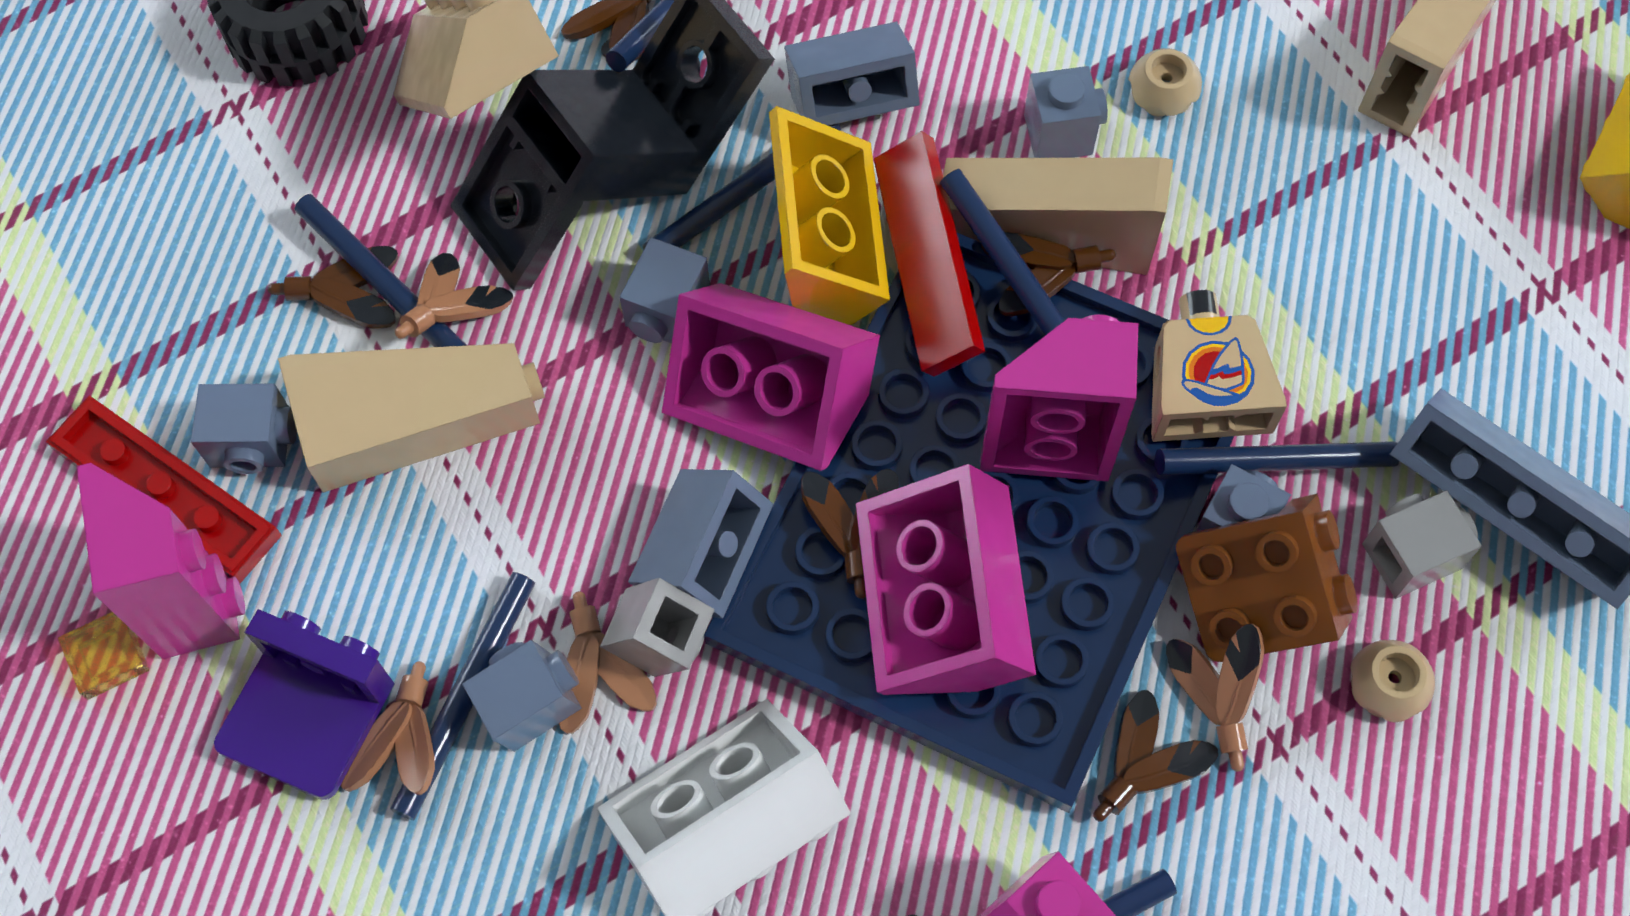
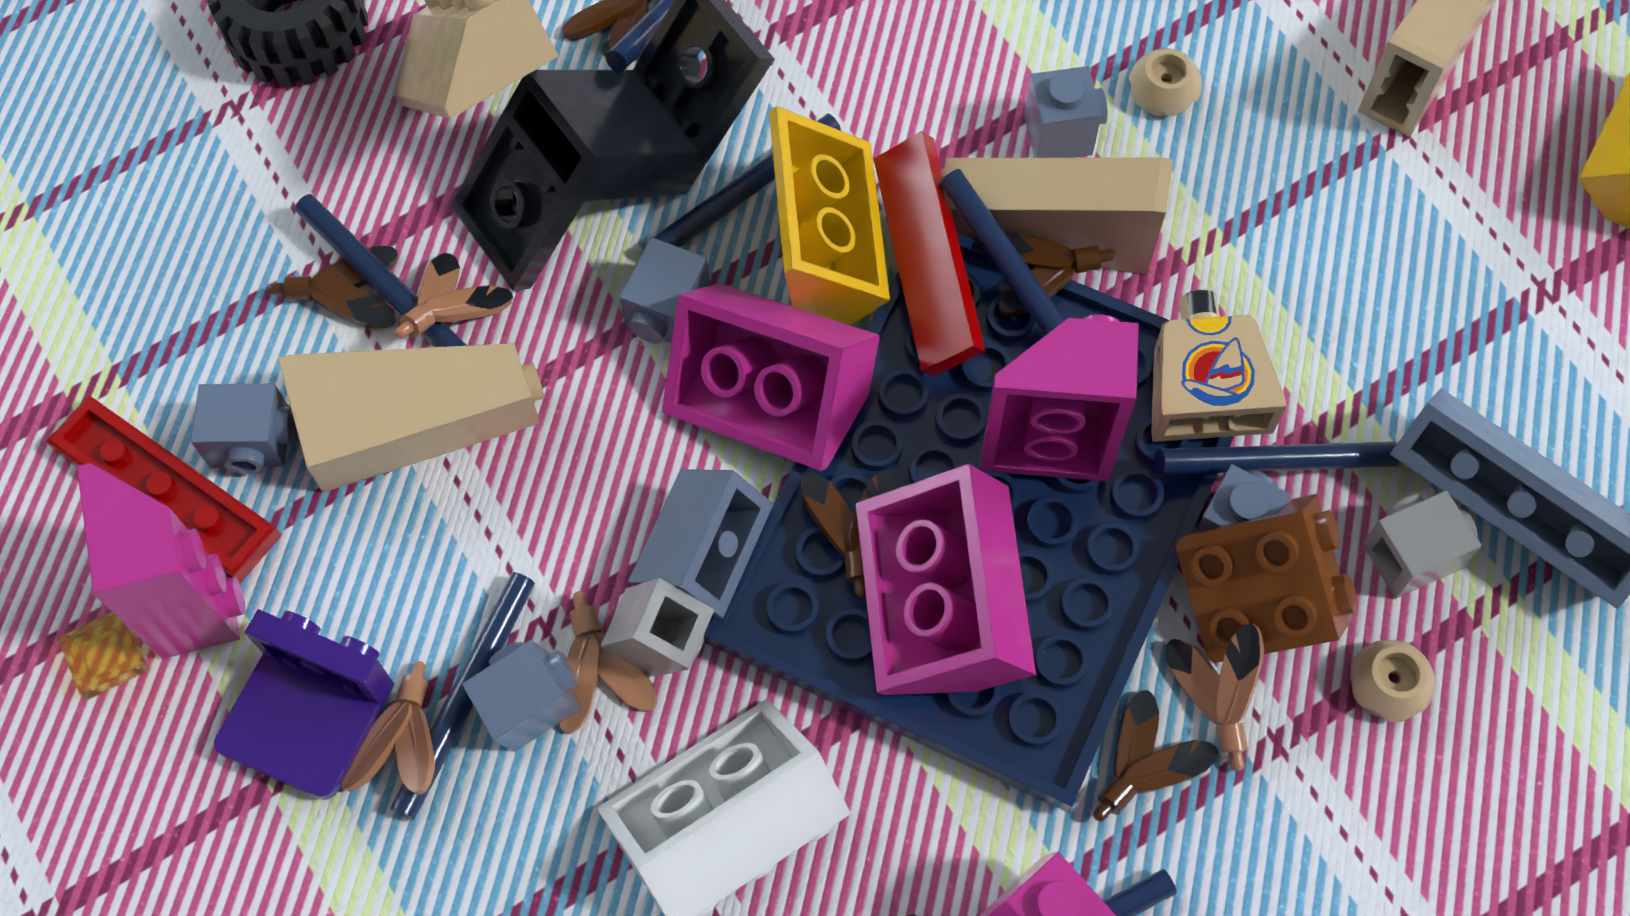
(853, 74): sand blue brick -> none

